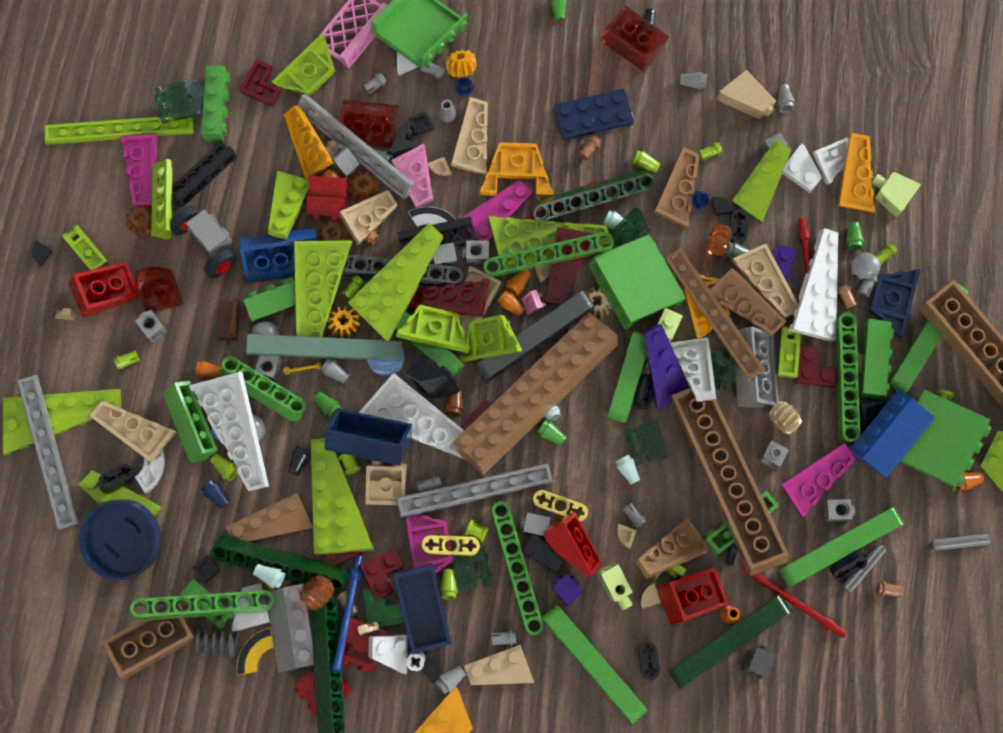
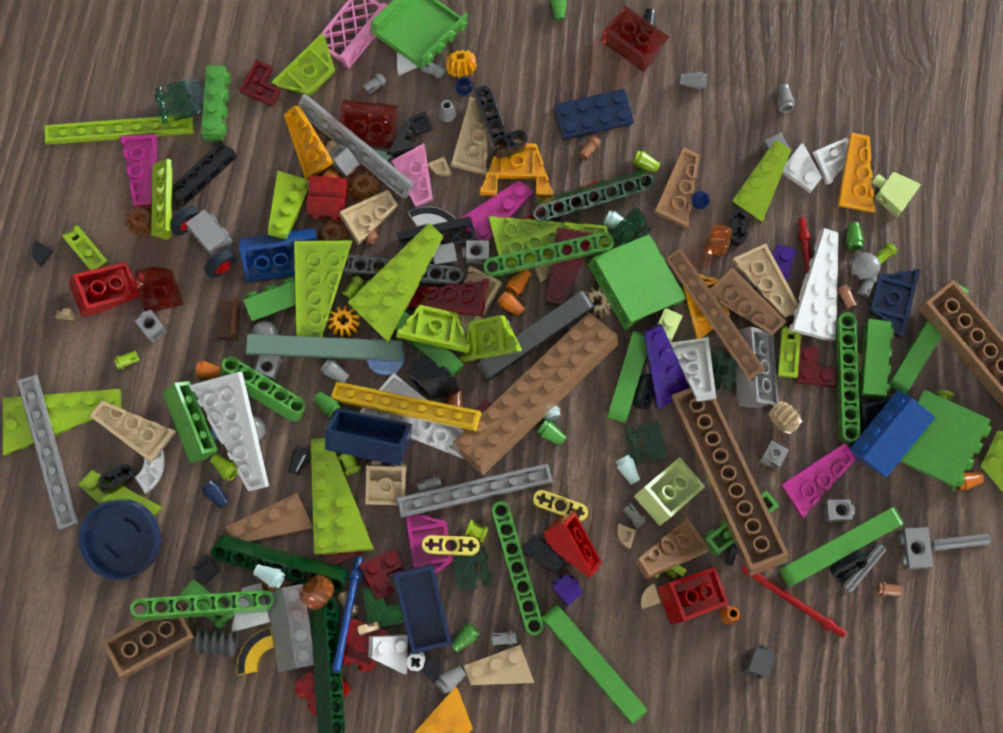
(287, 370): yellow hinge -> none
(406, 406): none -> yellow tile
(448, 585): lime cone -> none
(465, 636): none -> bright green cone
(495, 121): none -> black beam
(532, 302): bright pink tile -> none
(535, 524): light grey brick -> none
(610, 578): yellowish green torso -> none
(653, 659): black beam -> none
(669, 491): none -> yellowish green slope
(710, 151): lime pin -> none
(721, 206): black tile -> none
(729, 641): dark green beam -> none
(735, 250): sand green cone -> none
(747, 96): tan slope -> none
(920, 538): none -> light grey brick

